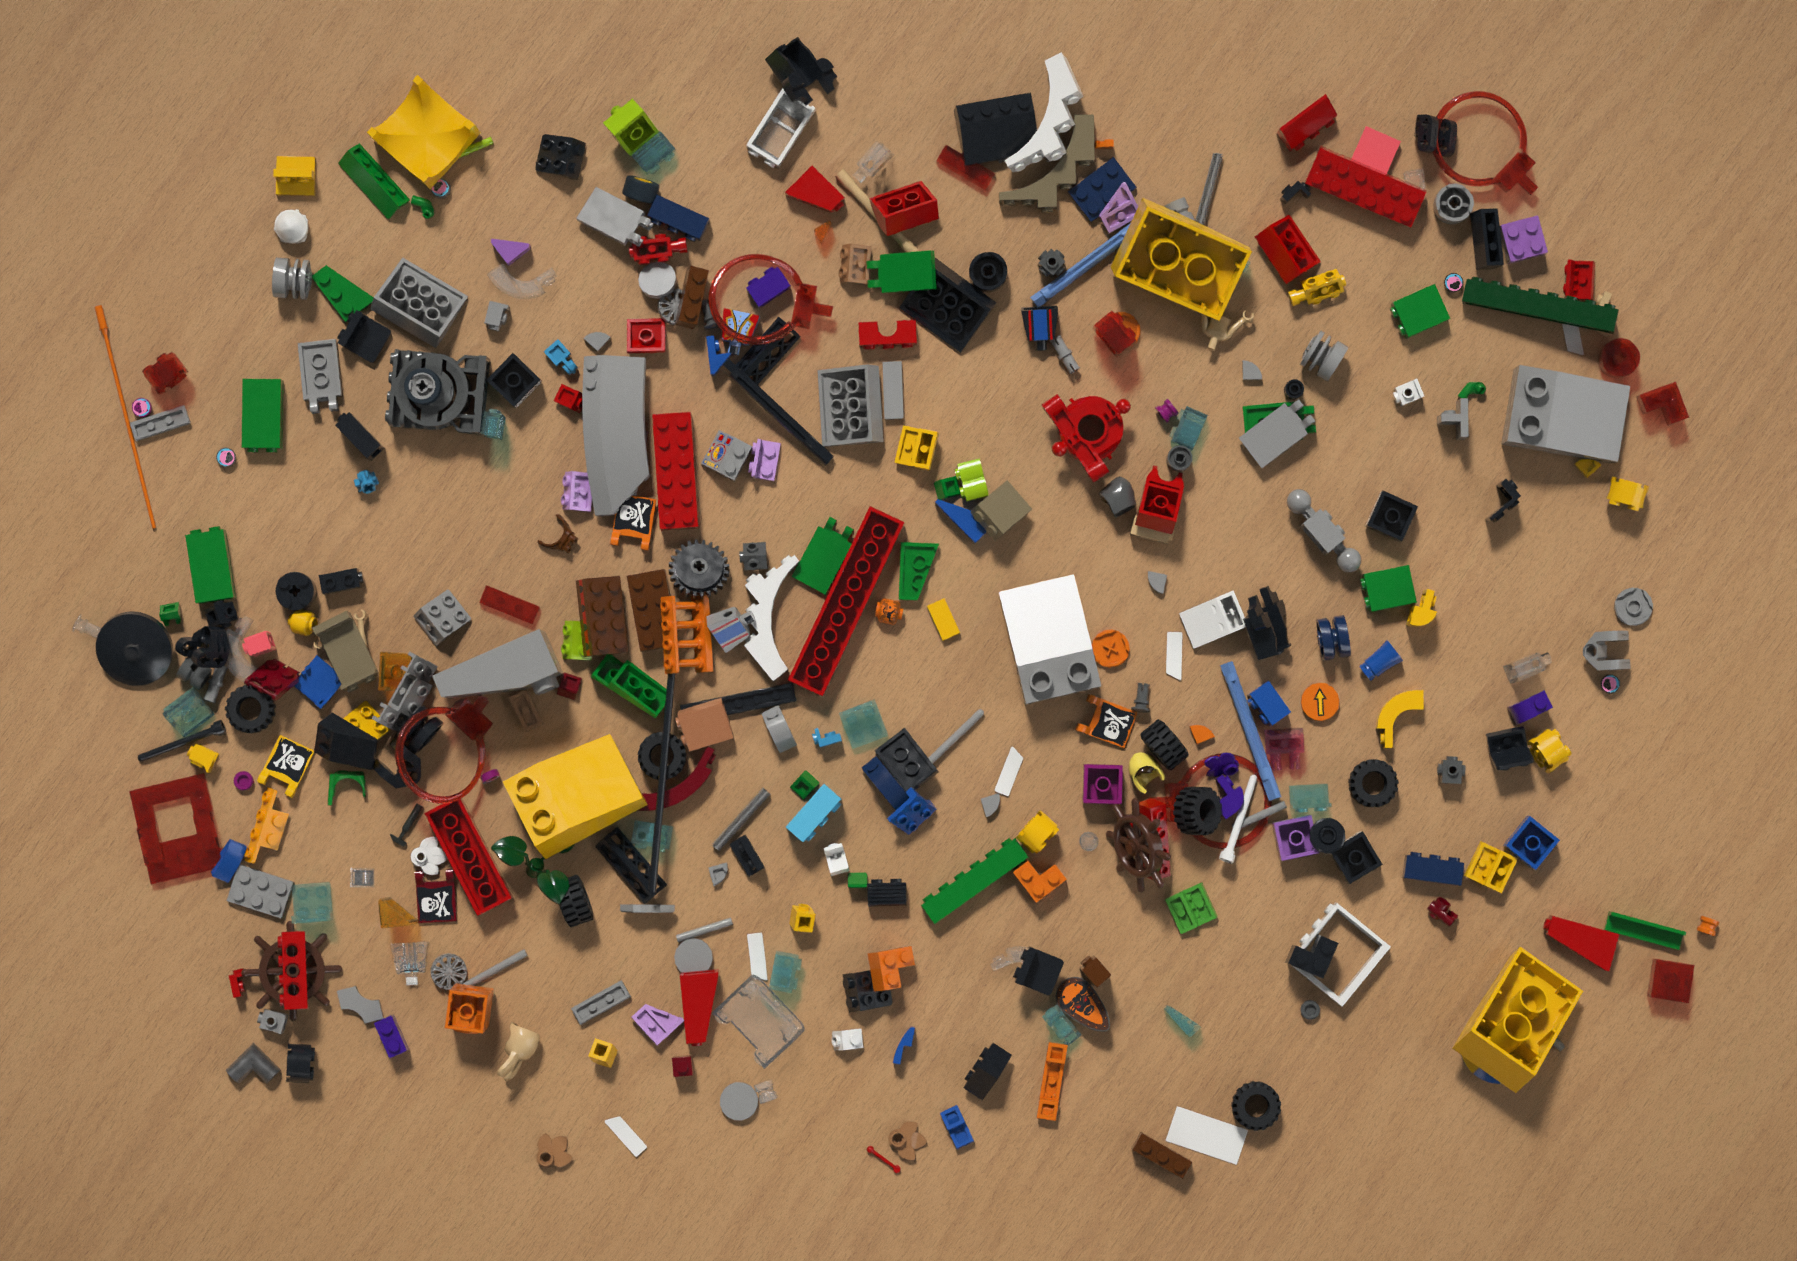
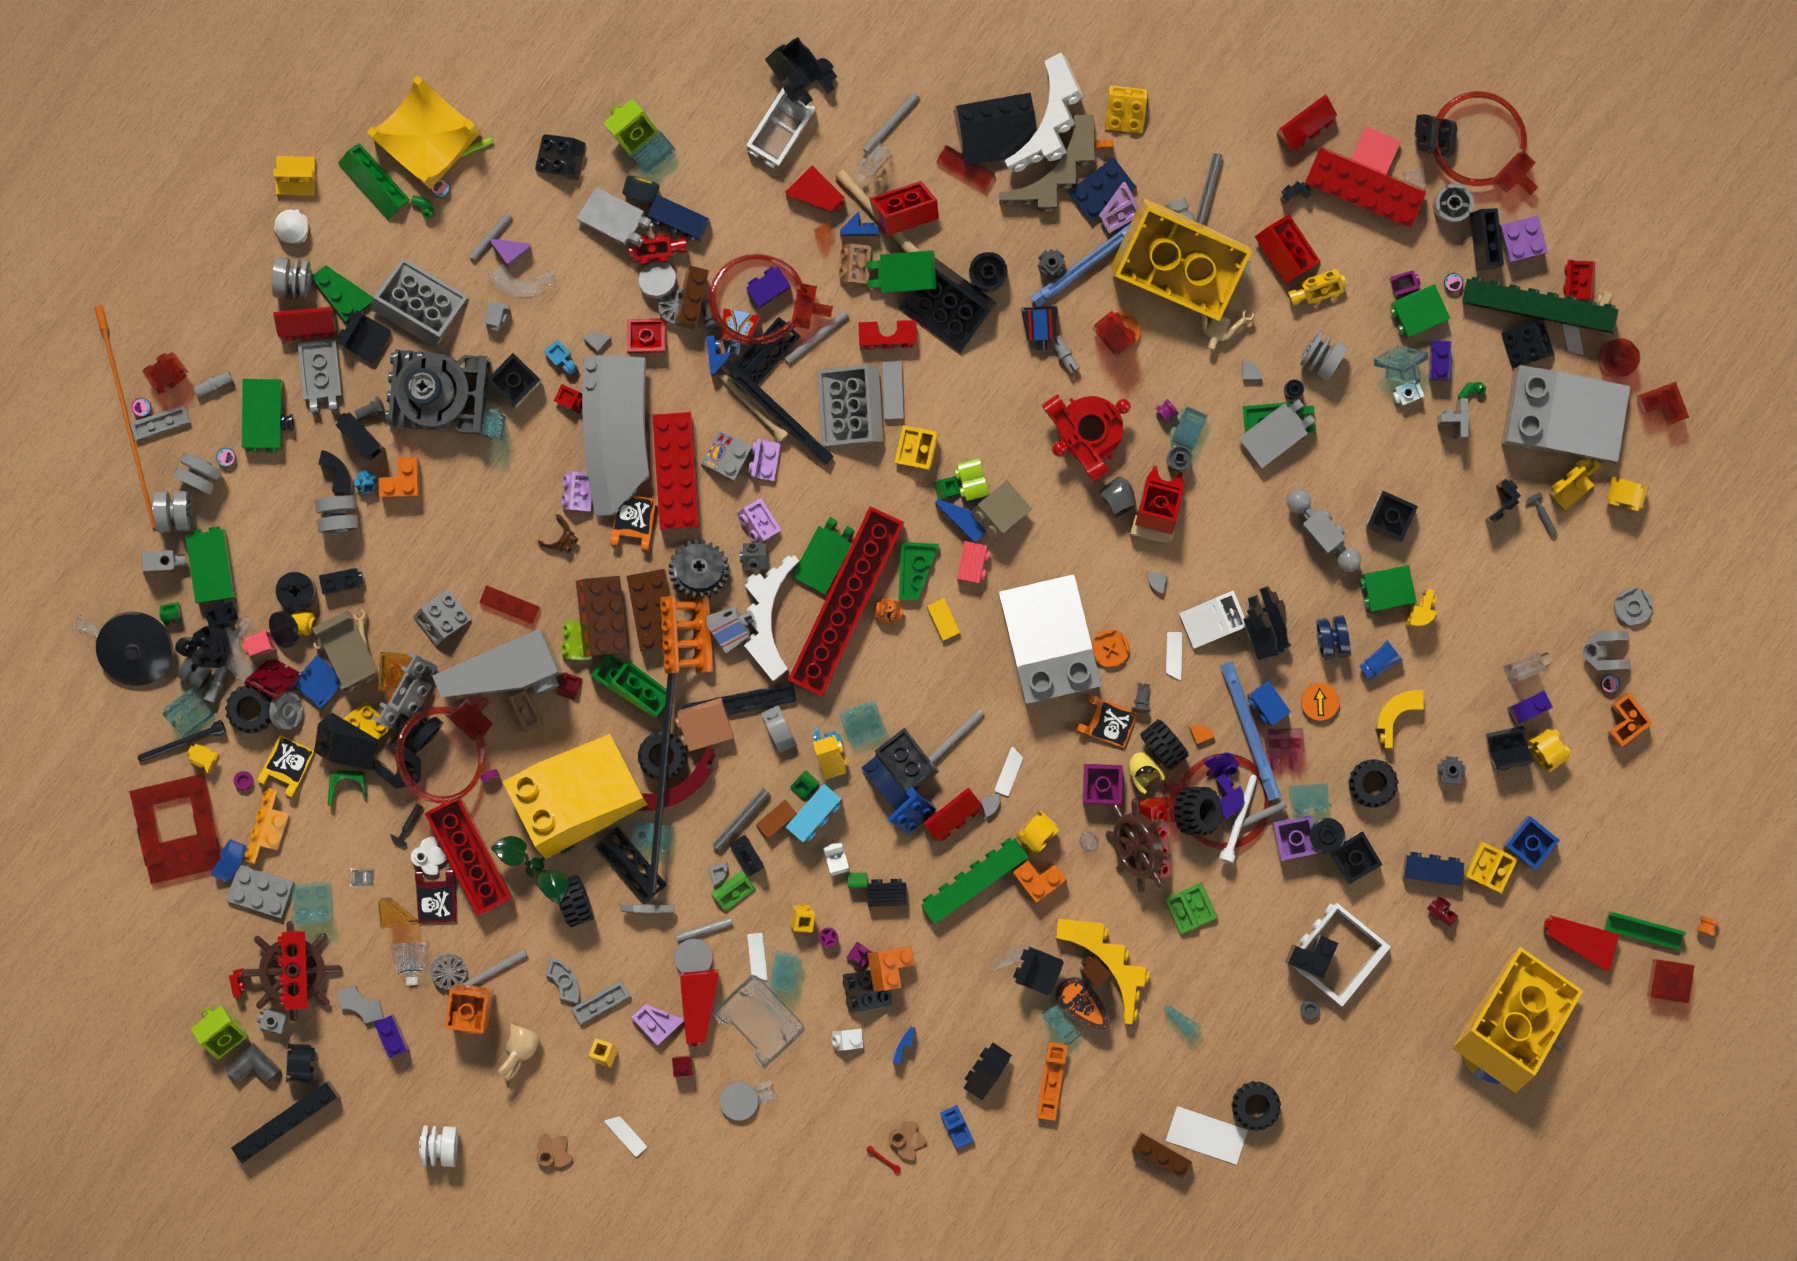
(151, 561): none -> light grey torso
(166, 511): none -> light grey wheel
(197, 473): none -> light grey wheel
(213, 383): none -> light grey pin
(219, 1031): none -> lime brick
(283, 629): none -> black tile
(285, 1121): none -> black arch
(286, 711): none -> light grey tile
(287, 422): none -> black bush
(305, 323): none -> red slope
(336, 521): none -> light grey wheel
(343, 480): none -> black brick
(370, 409): none -> dark grey pin
(407, 482): none -> orange brick
(439, 1146): none -> white wheel
(492, 234): none -> light grey bar
(565, 980): none -> light grey tile
(733, 890): none -> bright green slope
(758, 521): none -> lavender bracket
(776, 819): none -> dark orange slope
(779, 432): none -> tan piece
(816, 337): none -> light grey bar
(828, 939): none -> magenta wheel
(830, 757): none -> yellow brick
(852, 228): none -> blue slope
(859, 954): none -> magenta tile
(892, 121): none -> light grey bar
(953, 815): none -> red slope
(972, 562): none -> coral brick
(1113, 955): none -> yellow arch
(1126, 109): none -> yellow bracket
(1402, 364): none -> clear light blue bracket
(1405, 283): none -> magenta window
(1439, 360): none -> dark purple brick
(1527, 343): none -> black bracket
(1543, 514): none -> dark grey piece
(1572, 488): none -> yellow bracket
(1633, 720): none -> orange brick

